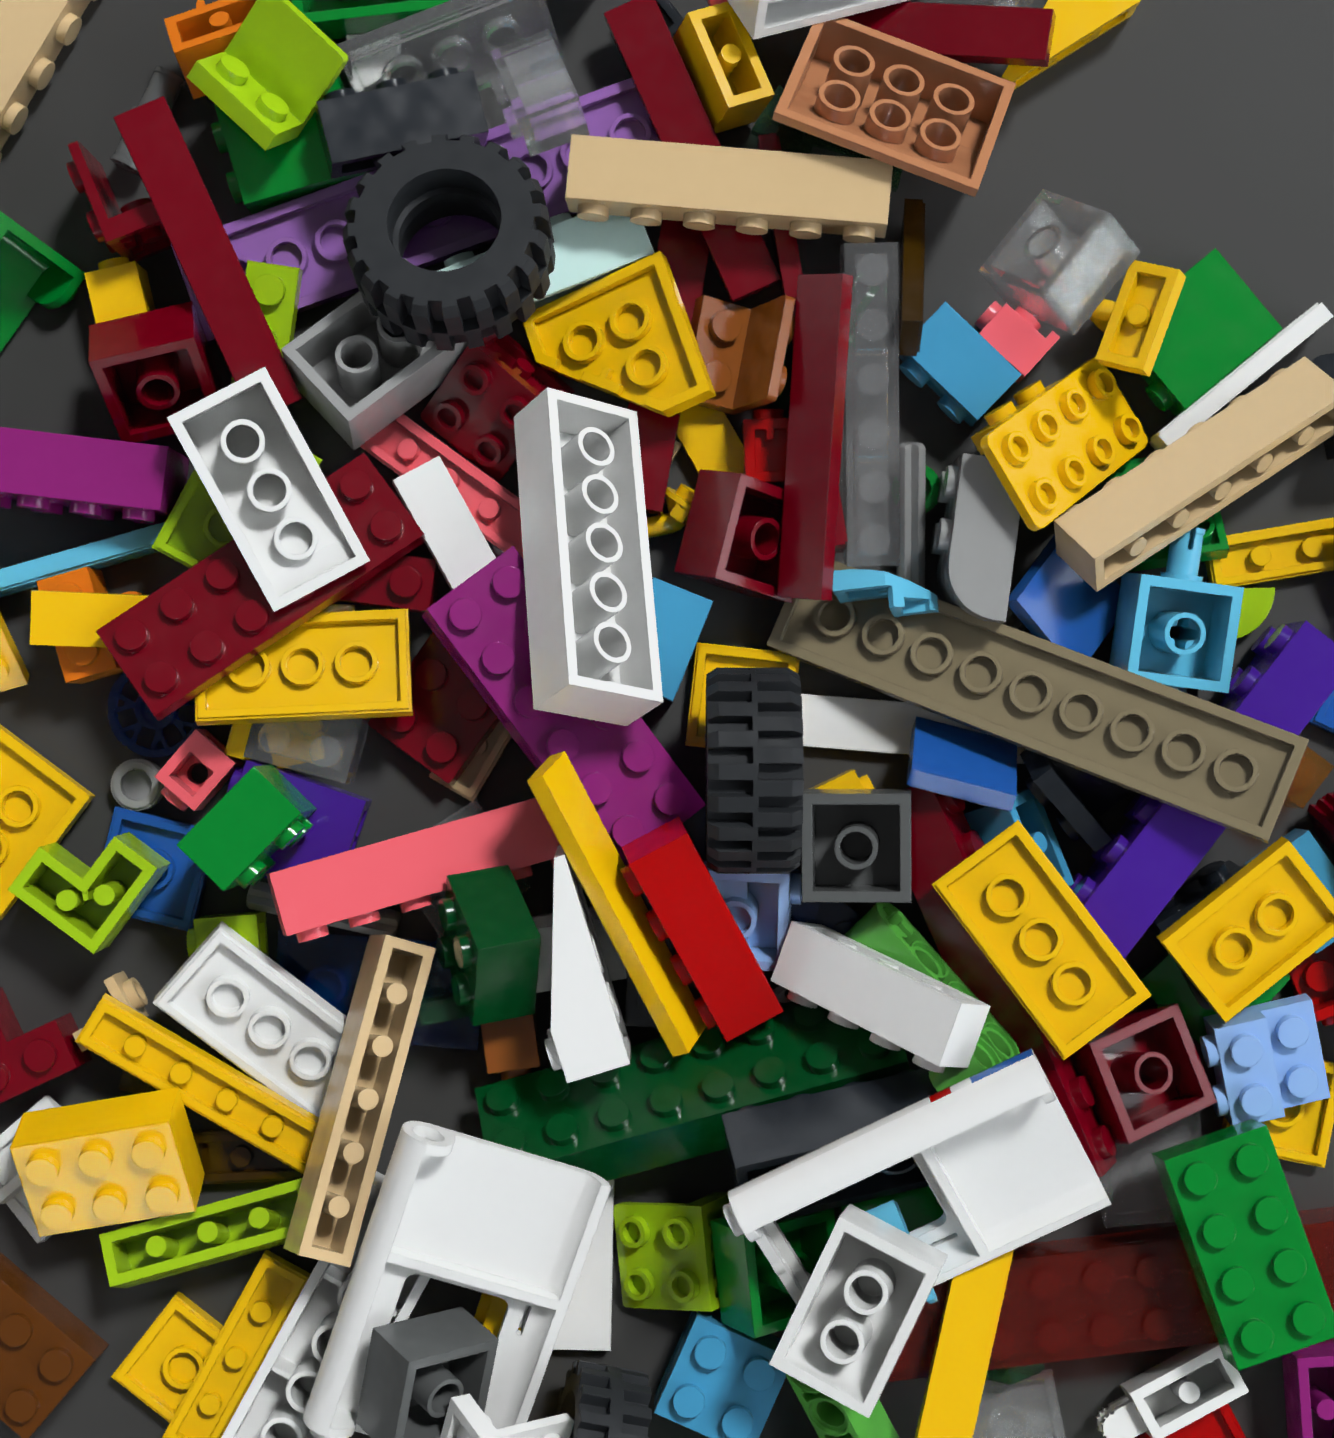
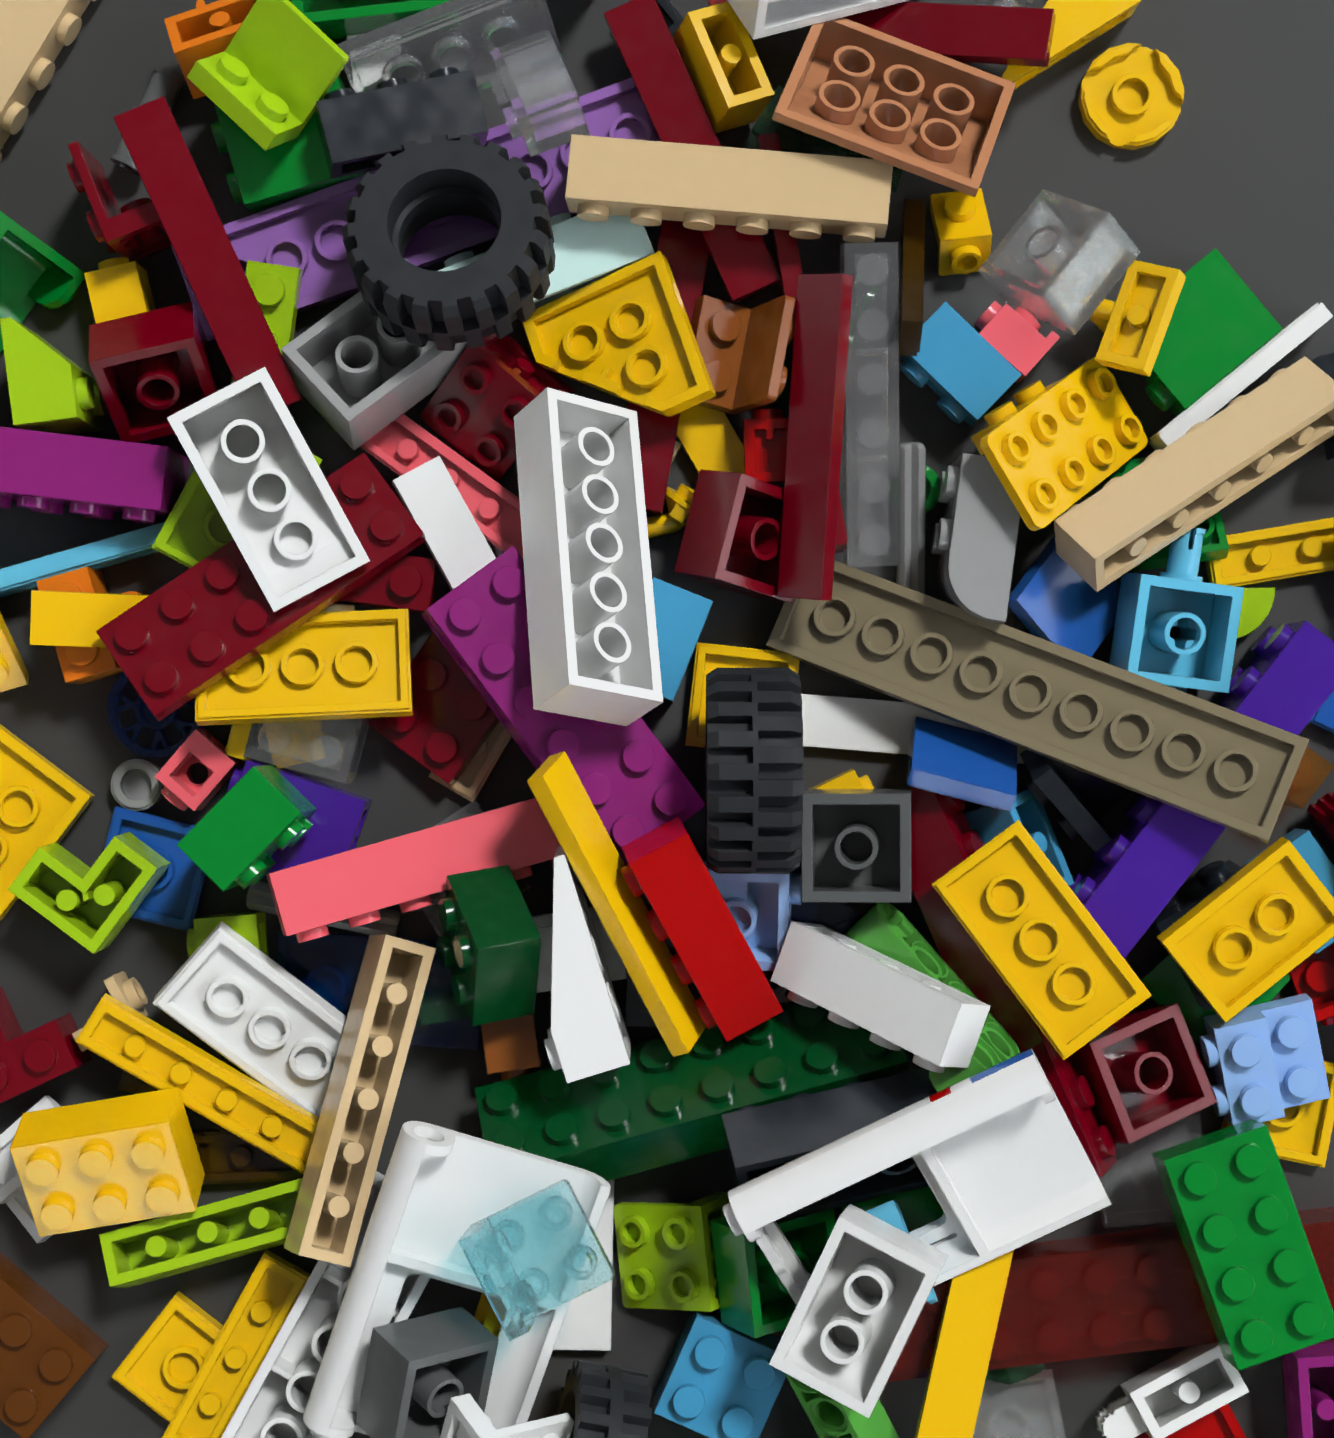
(47, 387): none -> lime slope
(535, 1256): none -> clear light blue bracket
(903, 595): medium azure slope -> none
(960, 231): none -> yellow bracket
(1131, 96): none -> yellow tile

